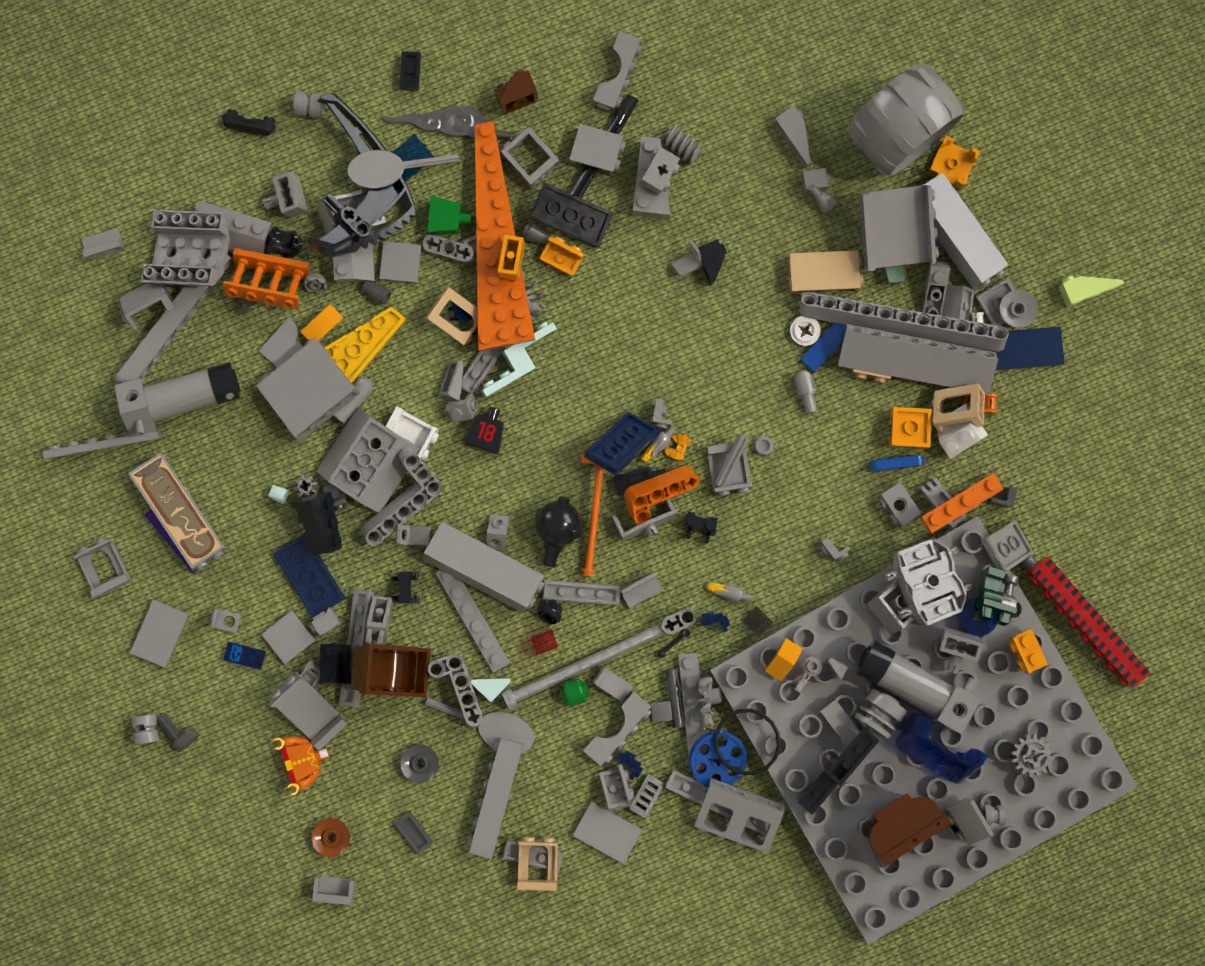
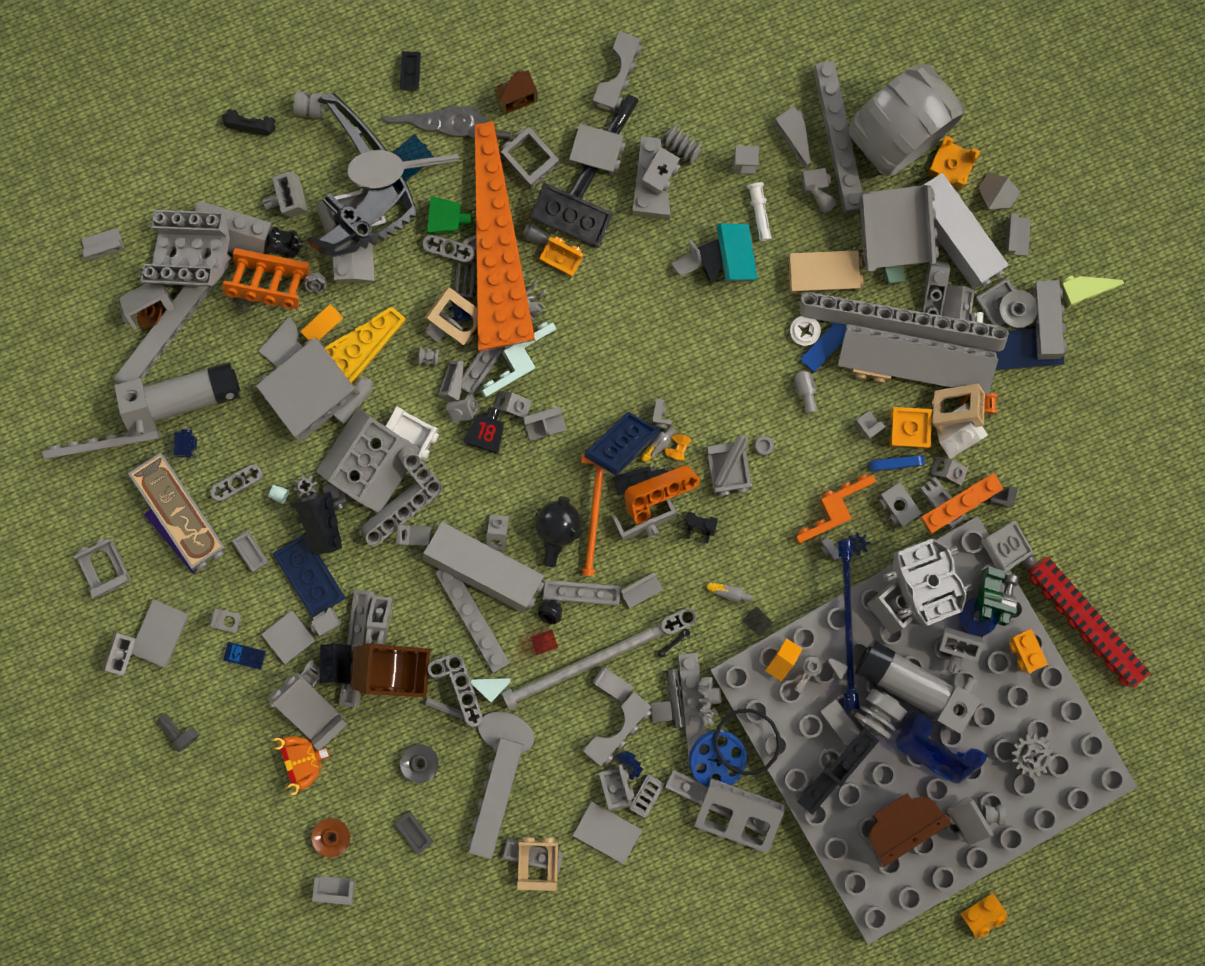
(118, 654): none -> light grey brick
(145, 735): light grey wheel -> none
(150, 315): none -> dark orange dish
(185, 444): none -> clear blue window
(247, 471): none -> light grey beam
(250, 551): none -> light grey tile
(377, 292): dark grey cone -> none
(400, 262): light grey tile -> none
(405, 593): black piece -> none
(428, 357): none -> light grey bush
(436, 333): none -> light grey bracket
(472, 283): none -> dark grey tile
(511, 257): light orange brick -> none
(513, 404): none -> light grey bracket
(544, 423): none -> light grey panel
(574, 692): green head -> none
(709, 618): clear blue bracket -> none
(737, 252): none -> teal tile
(745, 159): none -> light grey panel
(758, 202): none -> white pin
(835, 508): none -> orange bracket
(838, 136): none -> light grey brick
(851, 698): none -> clear blue hose
(860, 539): none -> clear blue gear
(869, 425): none -> light grey panel
(953, 470): none -> light grey bracket
(984, 916): none -> light orange bracket
(998, 191): none -> light grey slope
(1017, 235): none -> light grey panel
(1049, 320): none -> light grey brick

